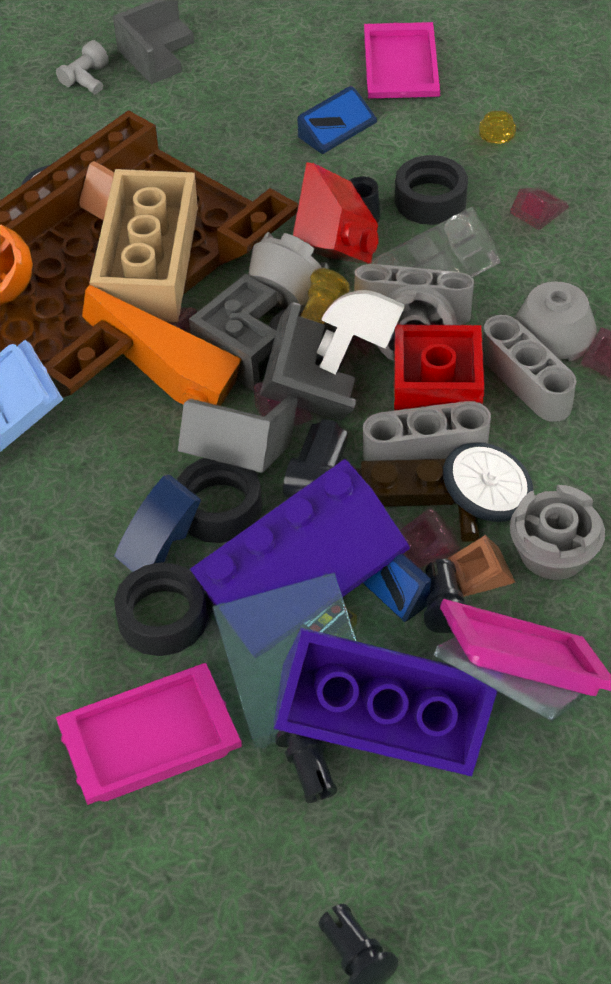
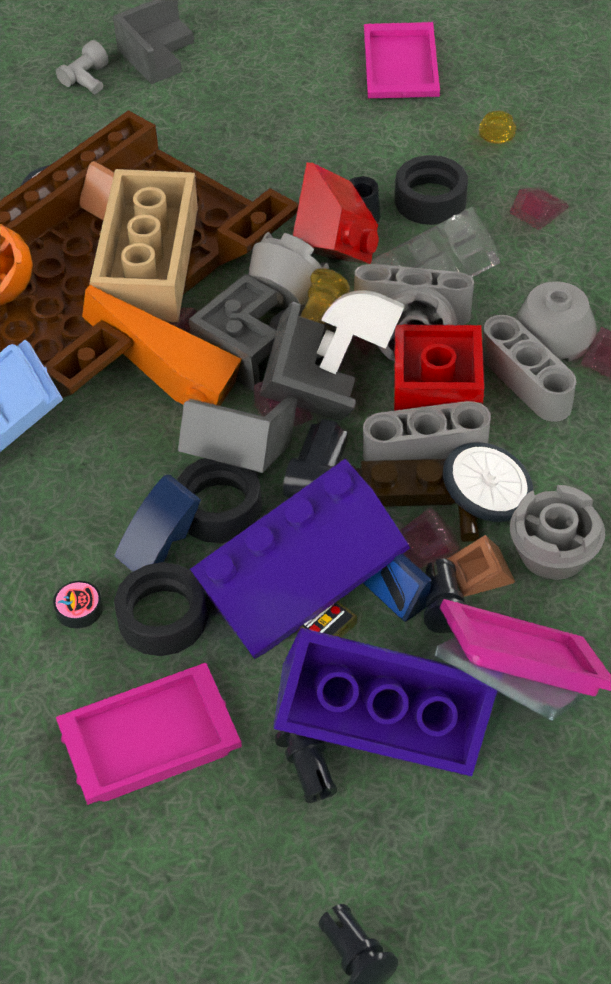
(78, 604): none -> tile
(260, 634): clear light blue piece -> none
(335, 120): slope -> none

